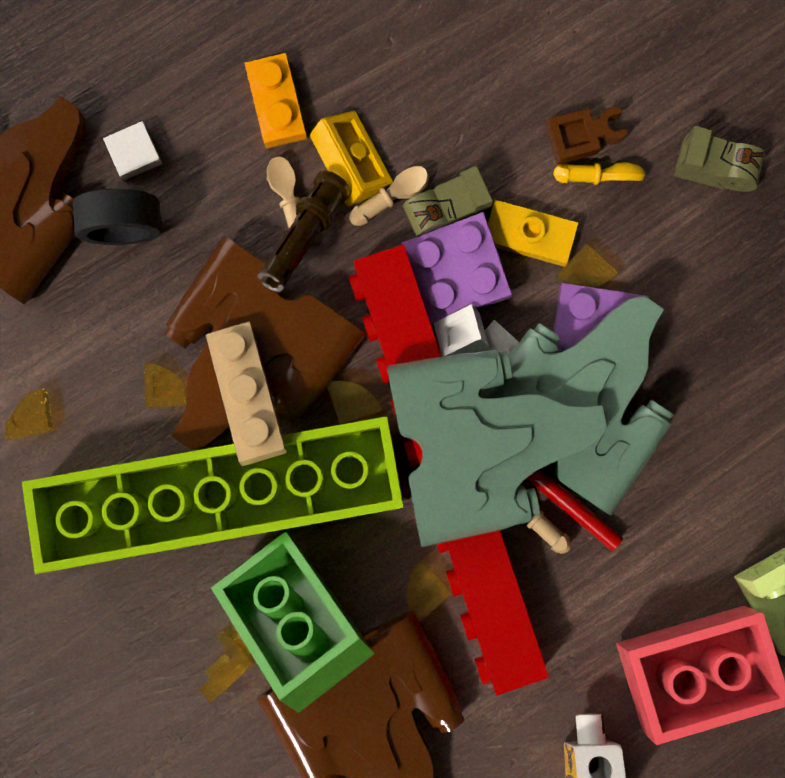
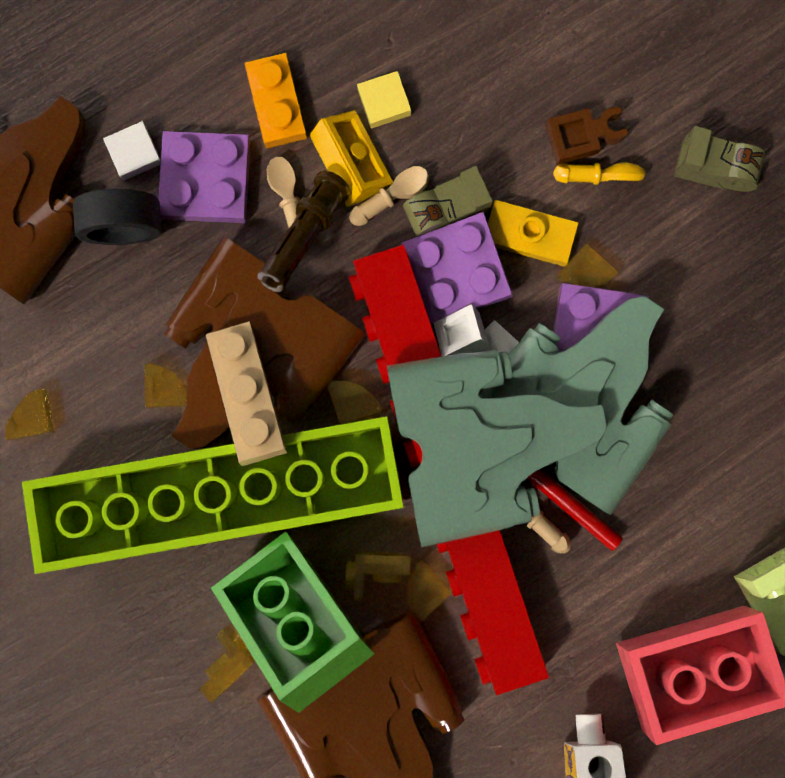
(204, 177): none -> medium lavender plate
(384, 99): none -> light yellow tile
(384, 565): none -> clear yellow bracket

